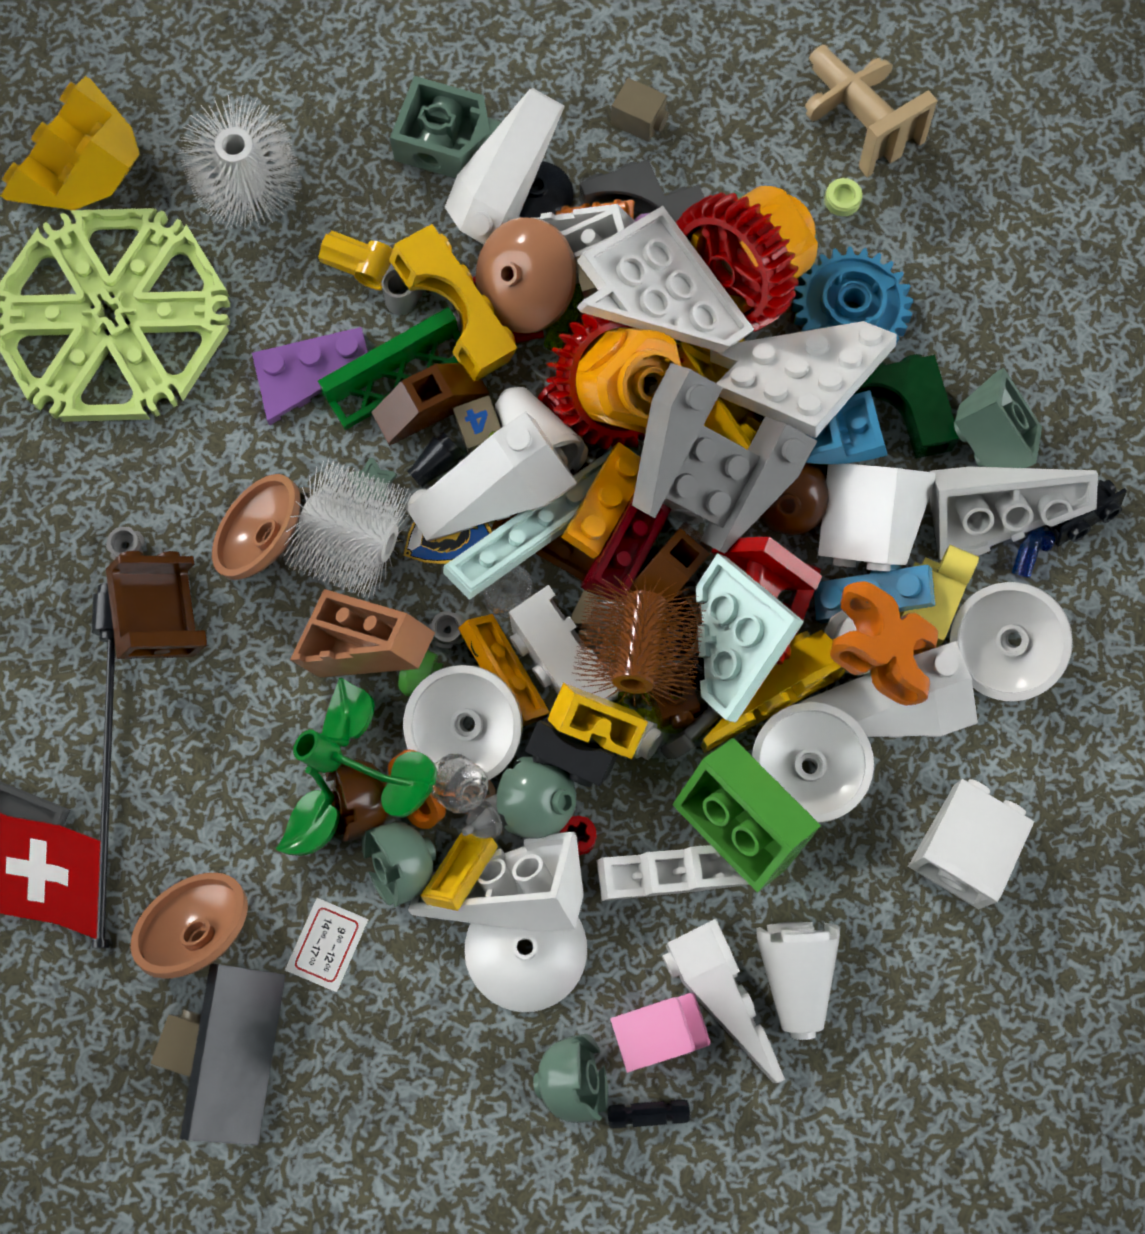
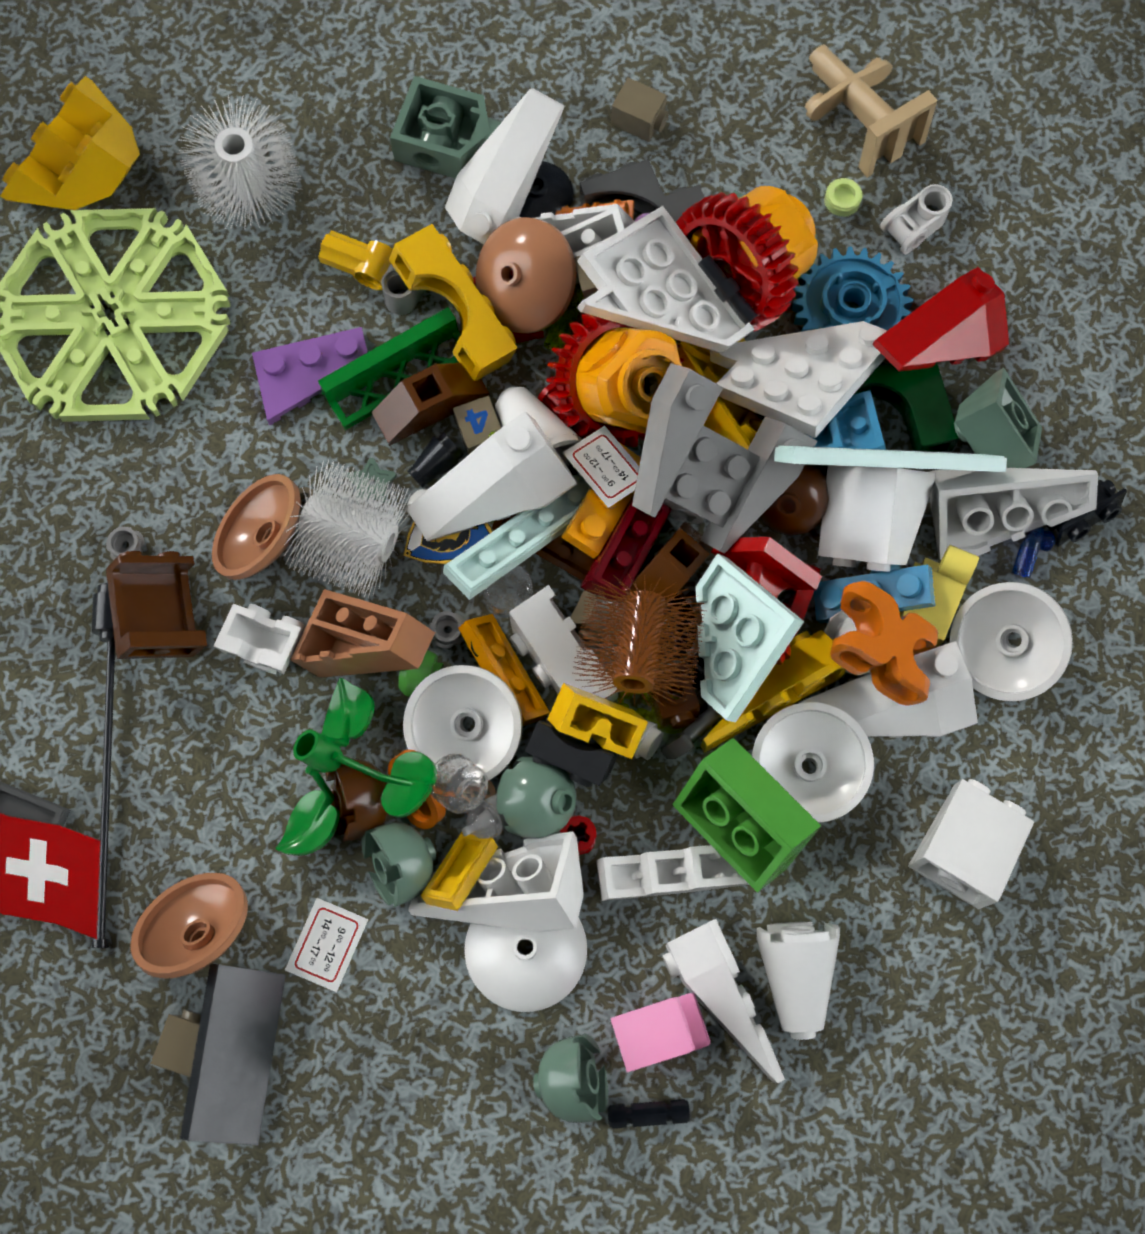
(258, 639): none -> white cylinder
(604, 466): none -> white sticker
(727, 289): none -> black bar
(889, 458): none -> light aqua tile
(914, 221): none -> white piece
(952, 326): none -> red wedge

